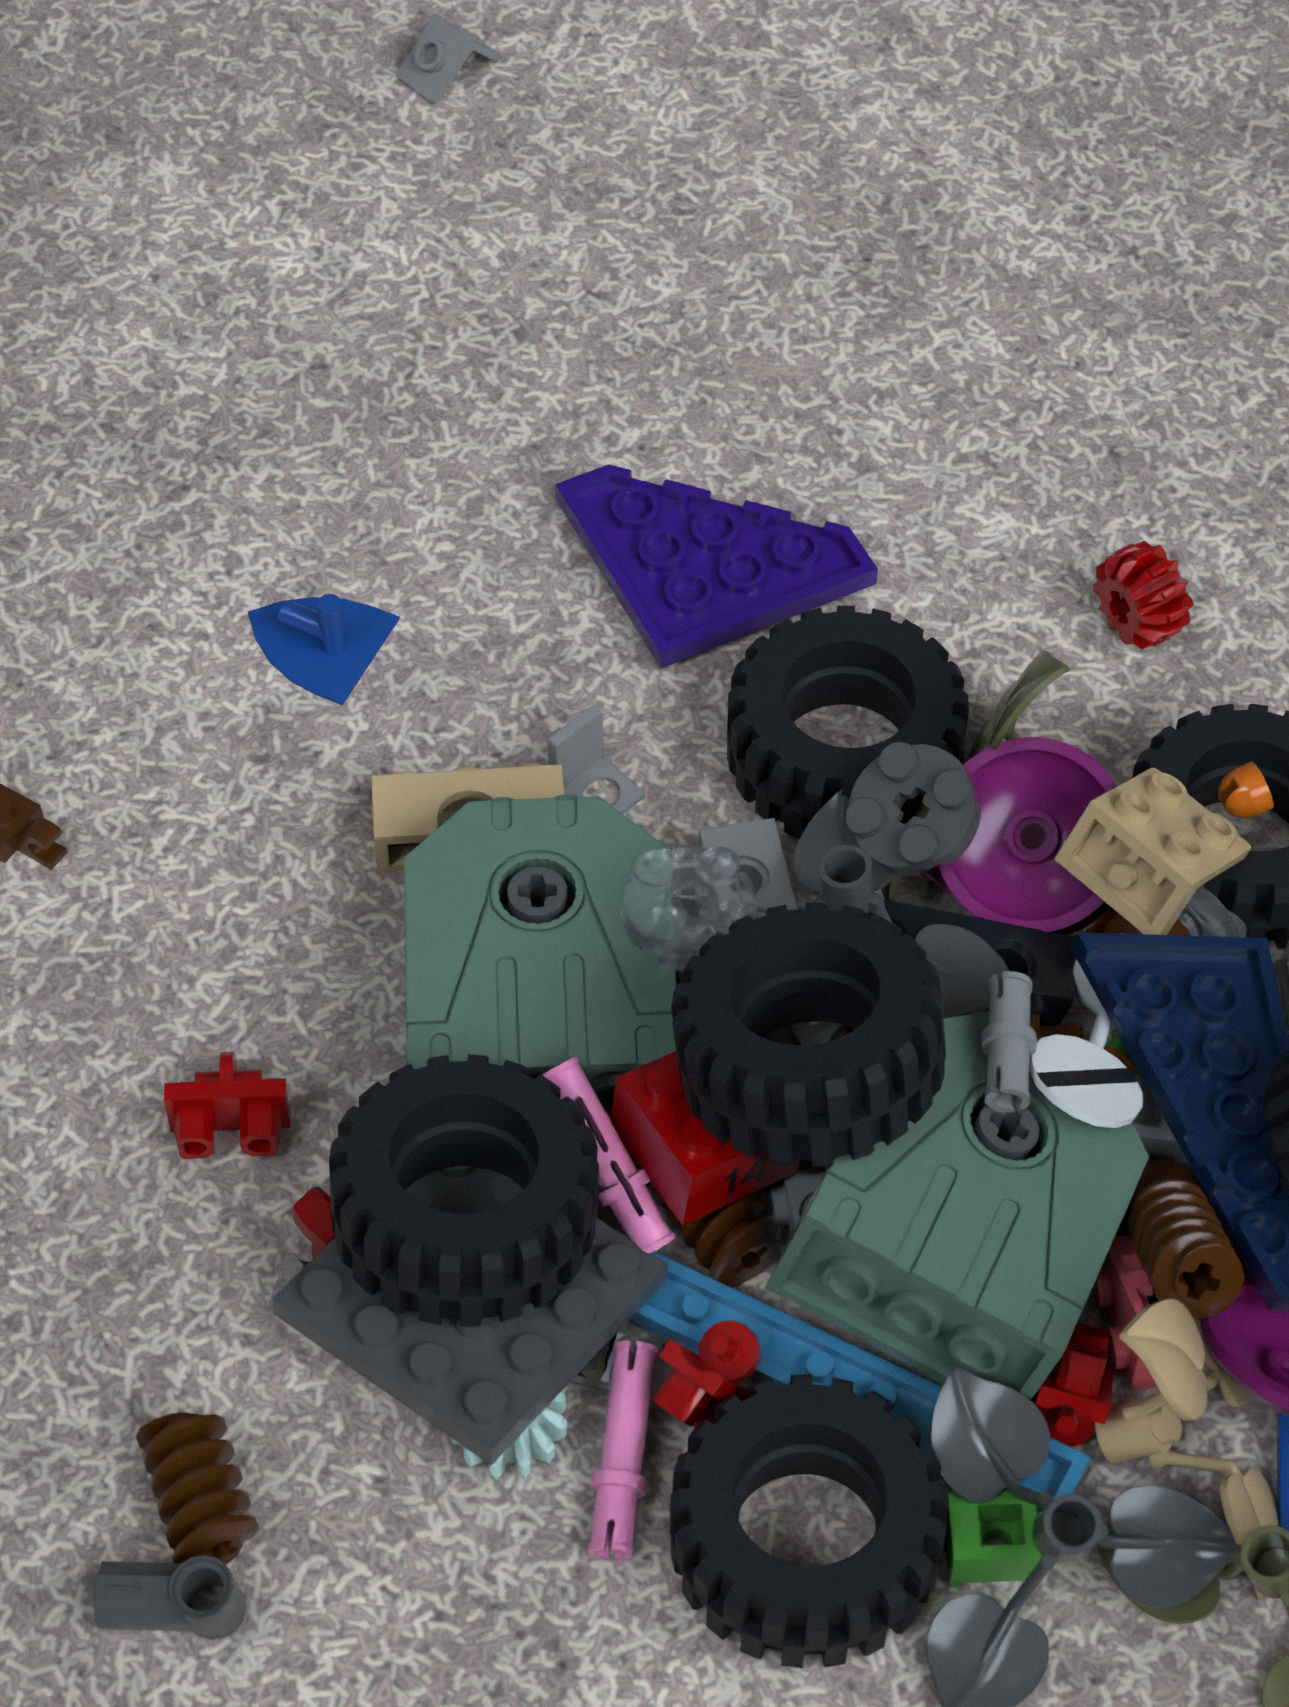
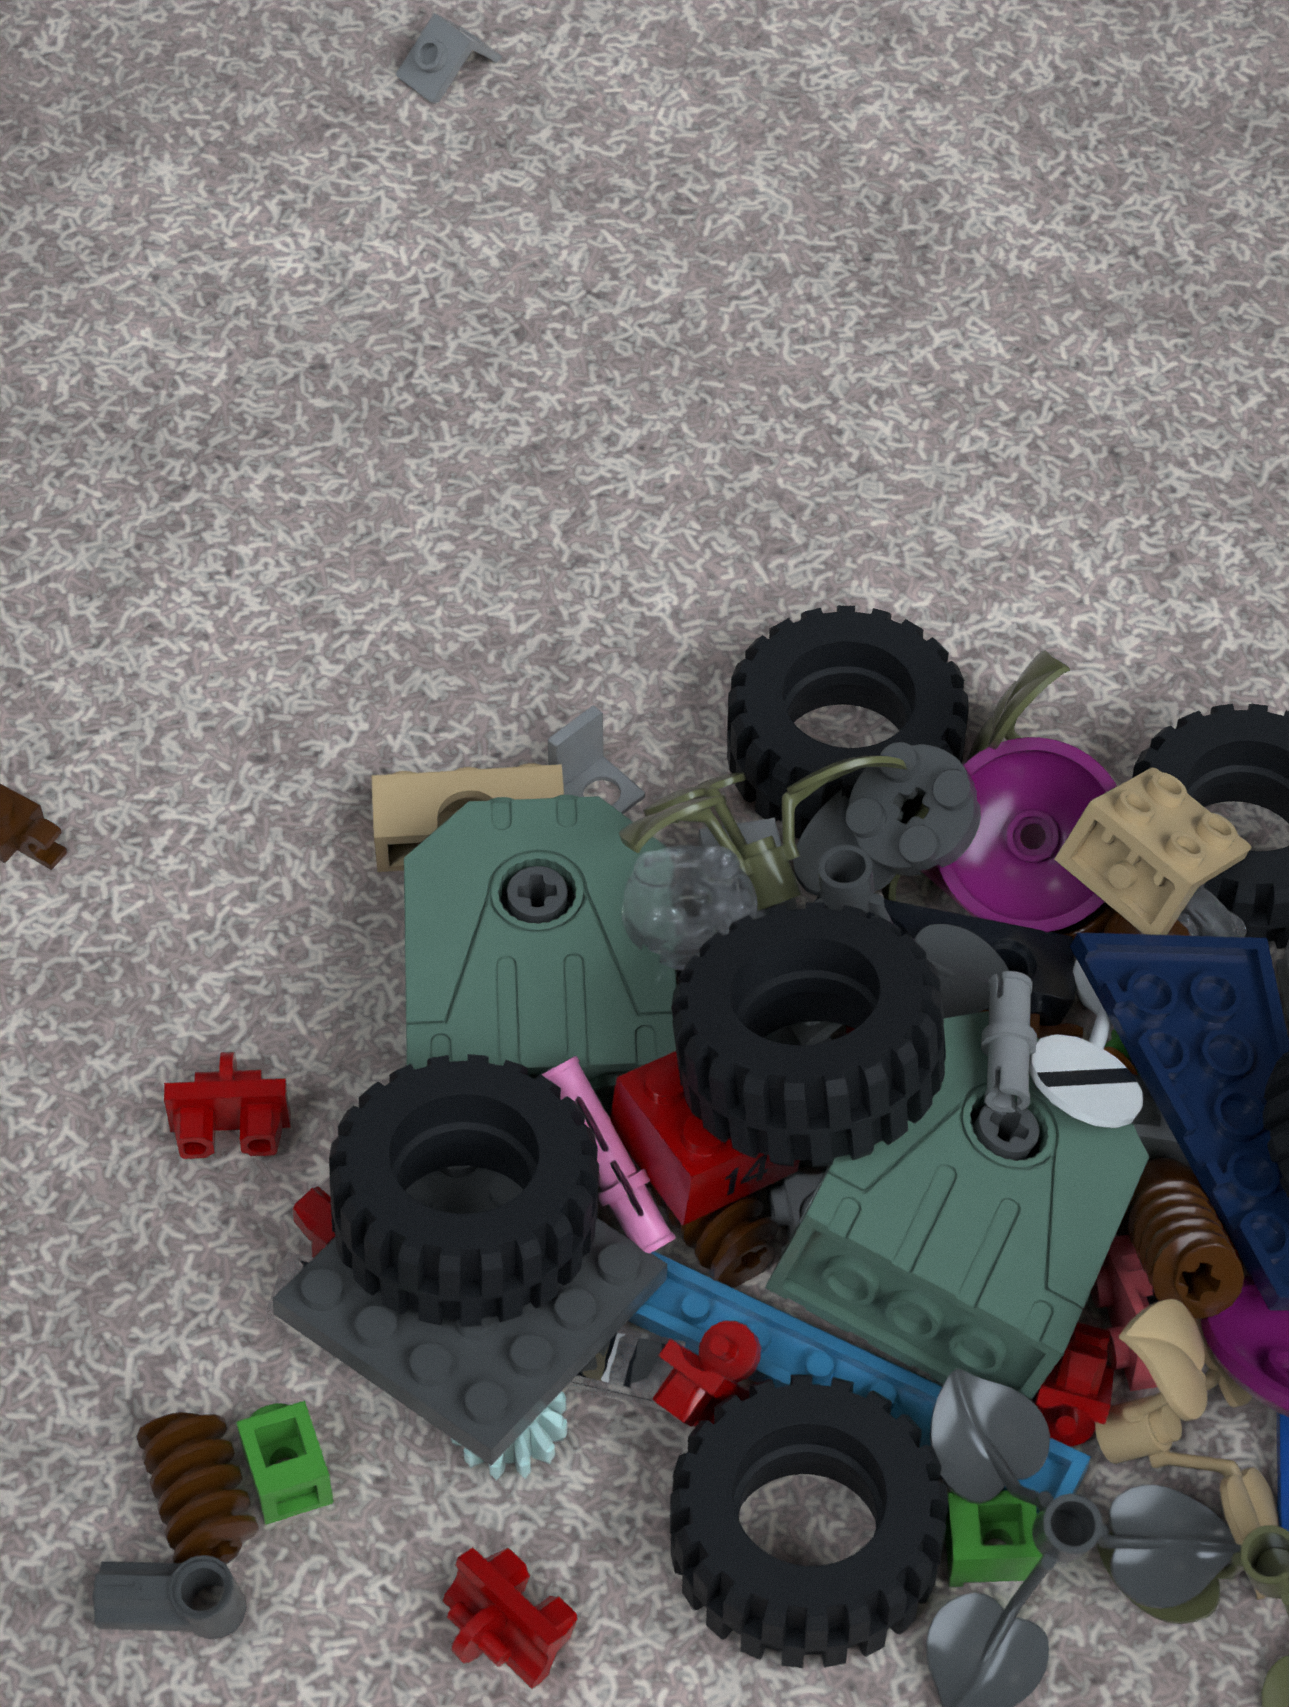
(294, 1484): none -> bright green brick
(322, 641): blue shield -> none
(500, 1621): none -> red hips
(619, 1479): bright pink pin -> none
(703, 567): dark purple plate -> none
(760, 860): none -> olive plant
(1143, 594): red gear -> none
(1245, 792): orange hinge -> none

